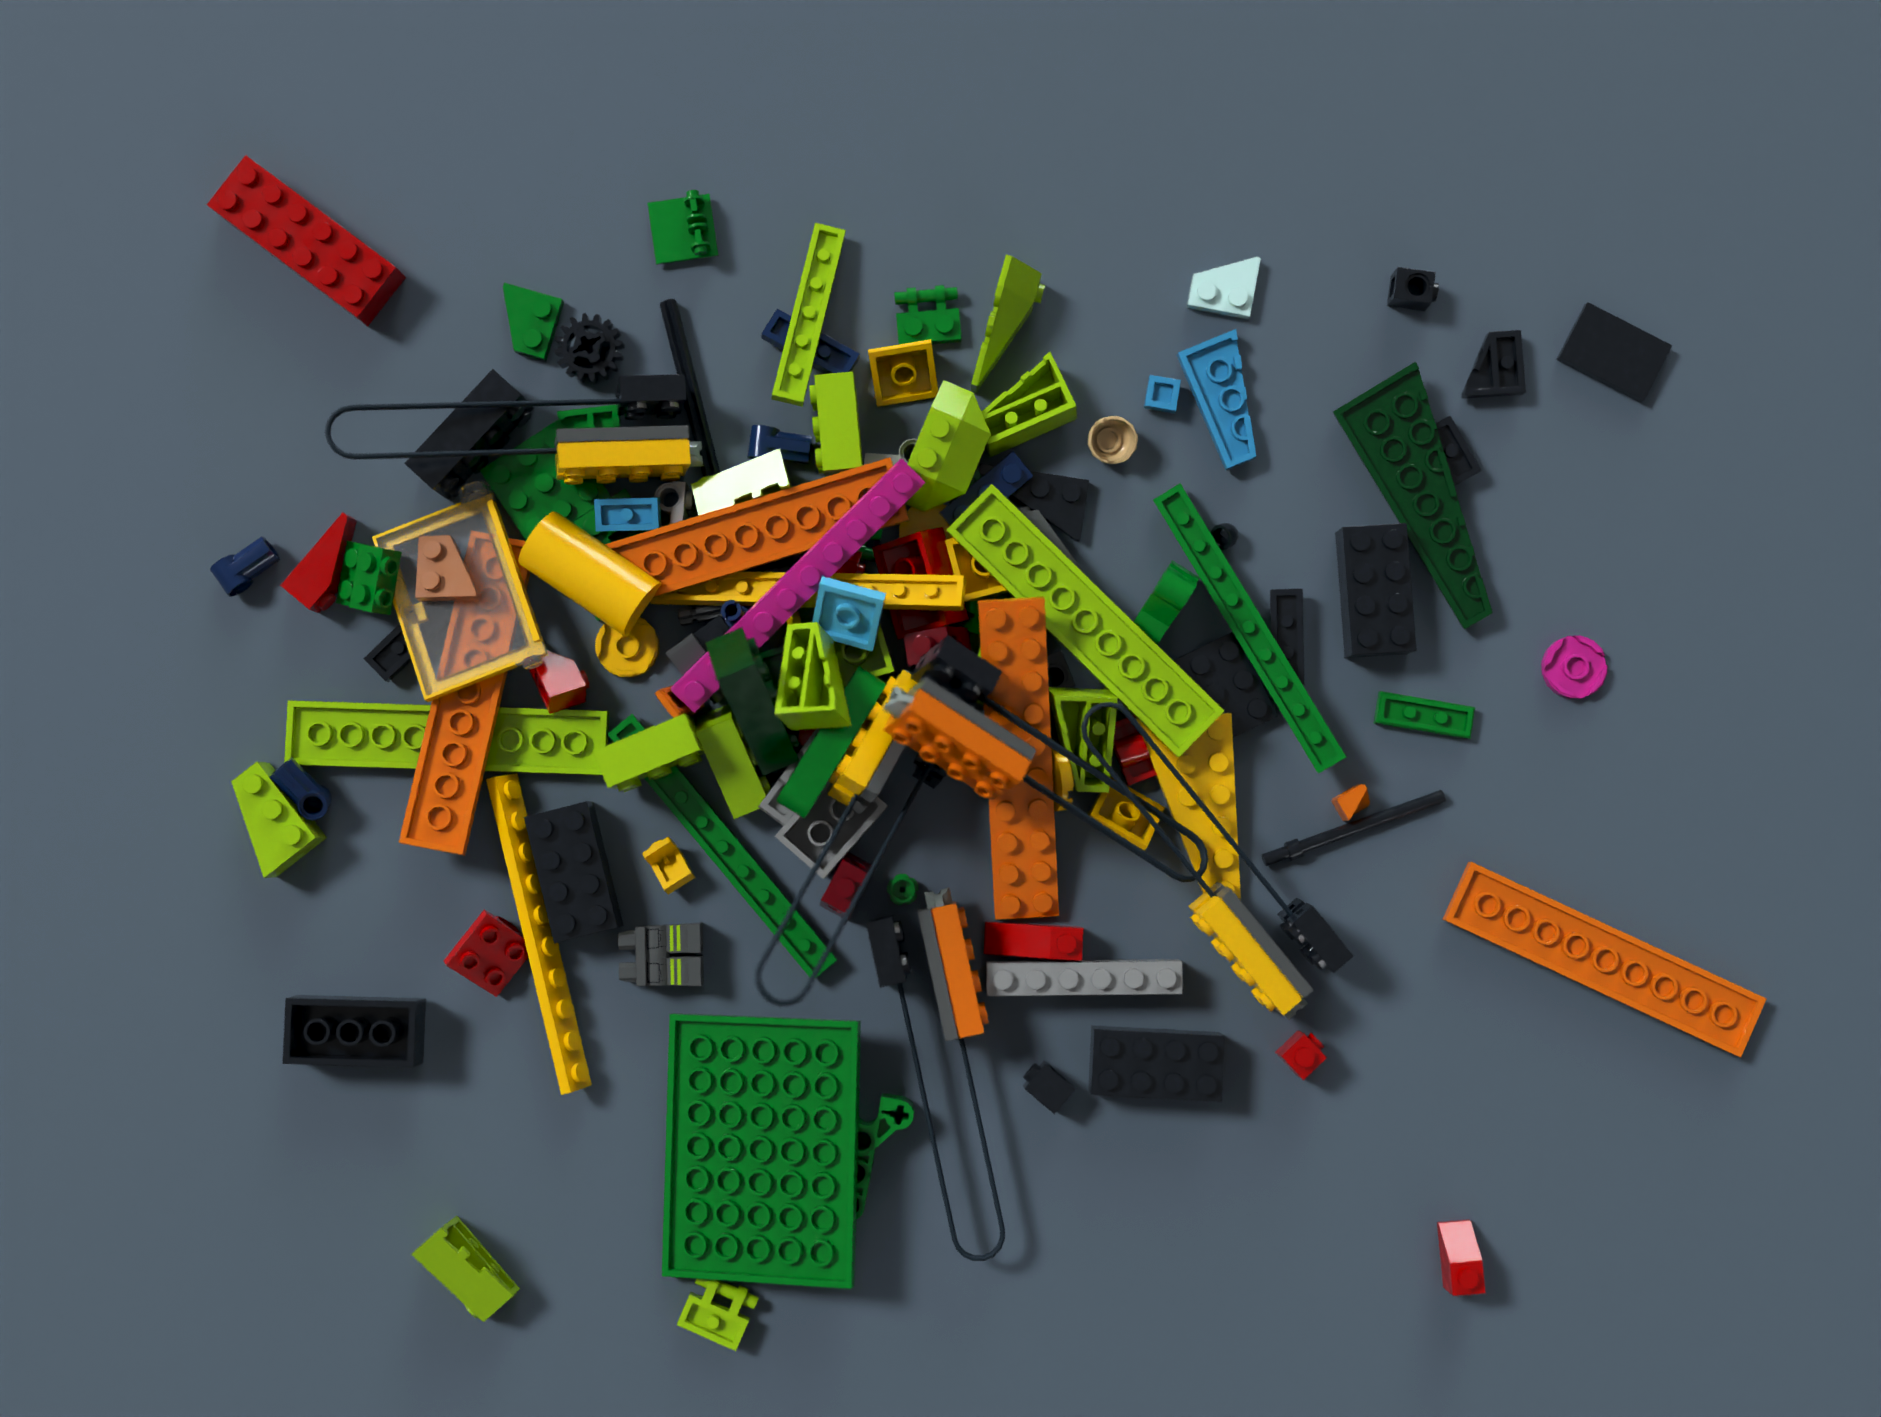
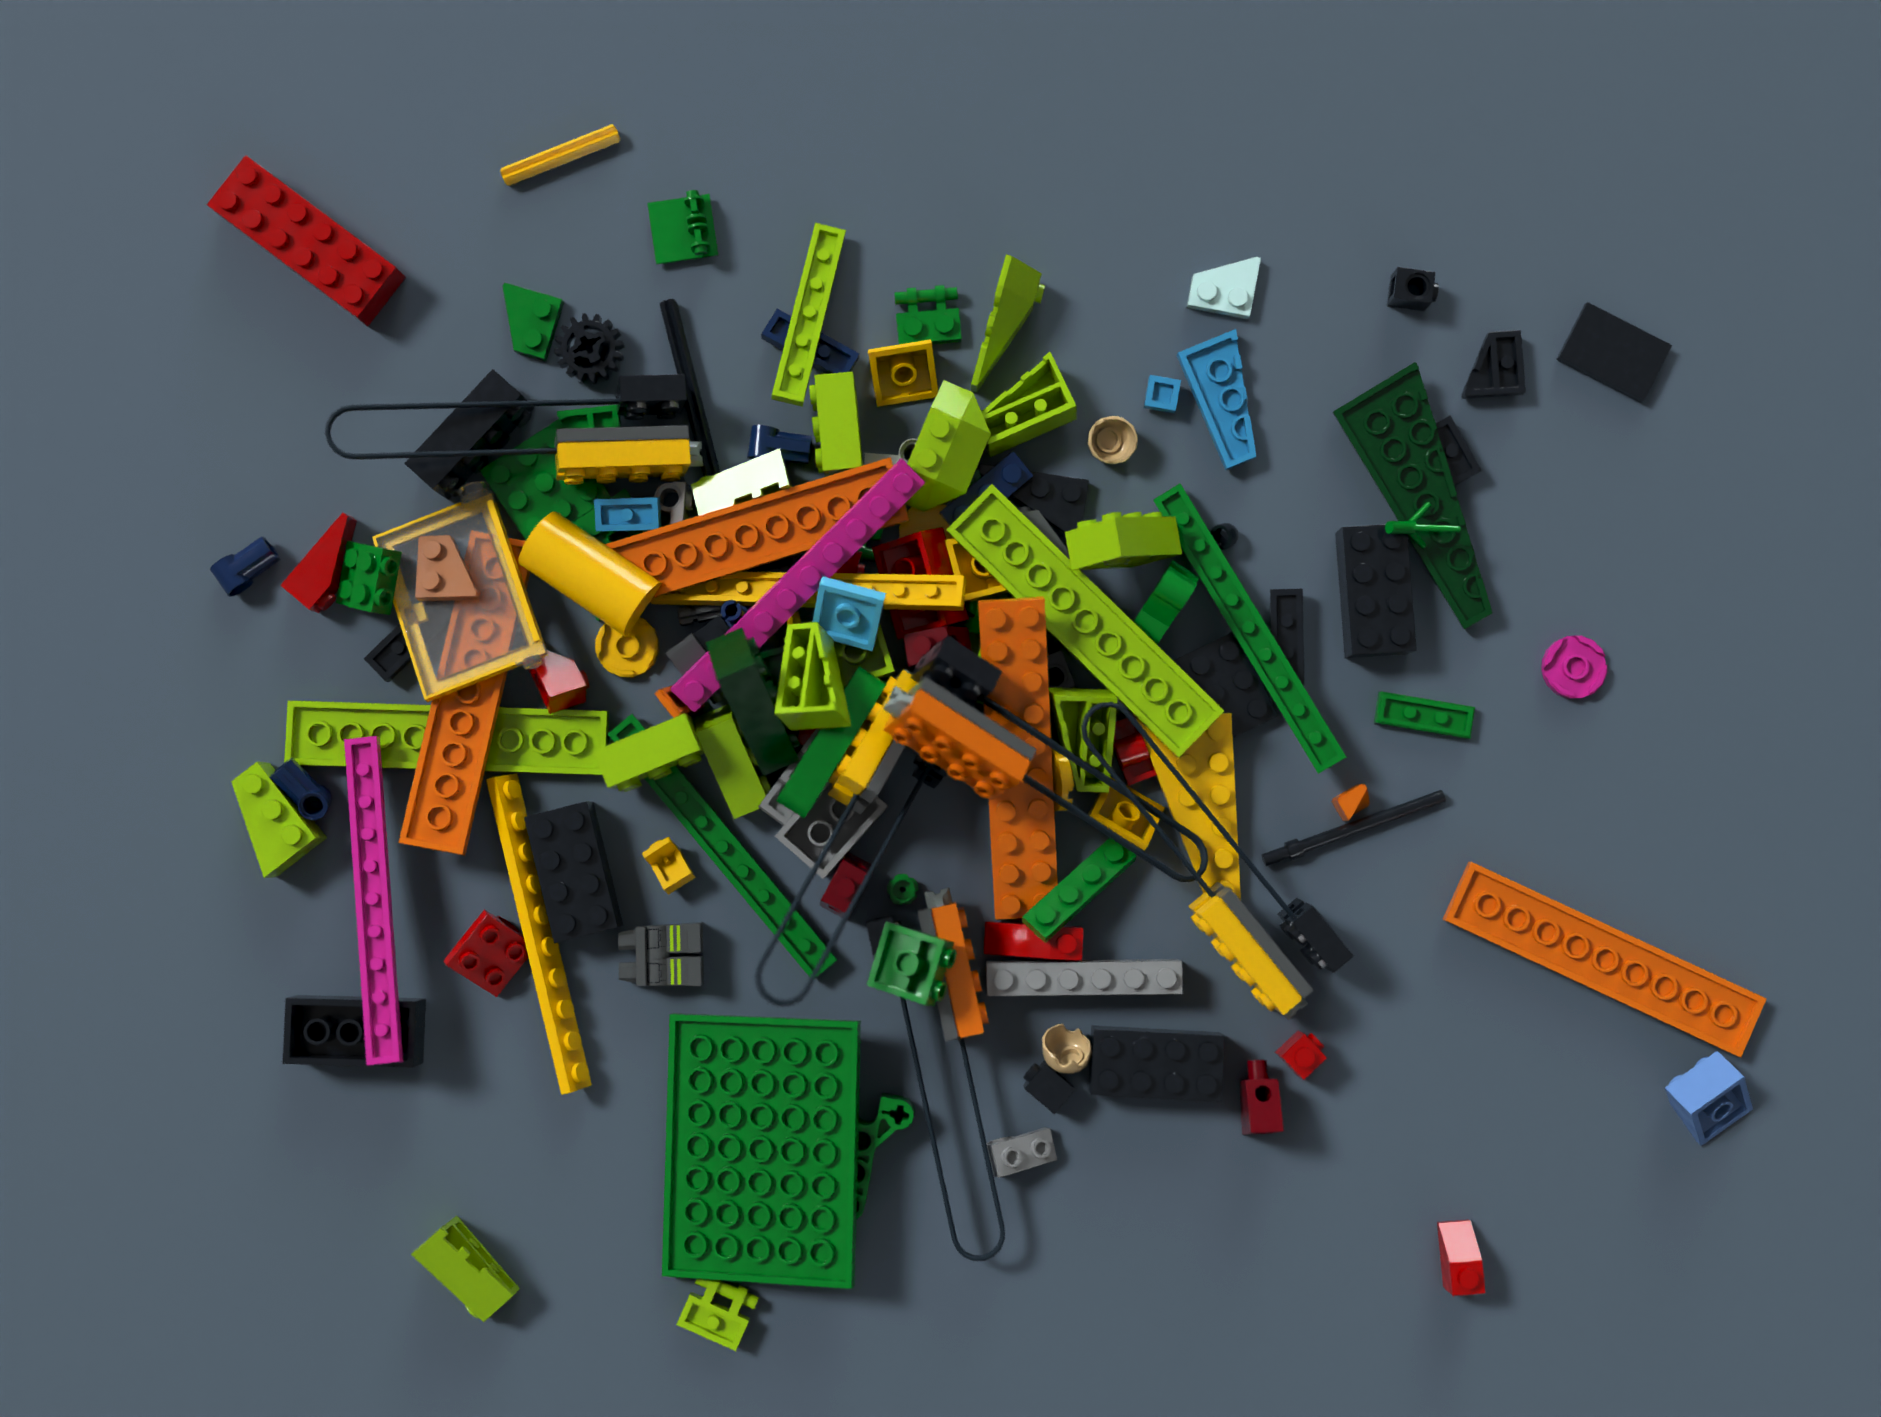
(373, 901): none -> dark pink plate
(560, 155): none -> yellow axle
(912, 964): none -> green plate
(1021, 1152): none -> light grey plate
(1066, 1049): none -> tan hair
(1078, 889): none -> green plate
(1123, 541): none -> lime brick
(1260, 1116): none -> dark red torso
(1411, 527): none -> green plant
(1709, 1097): none -> medium blue slope

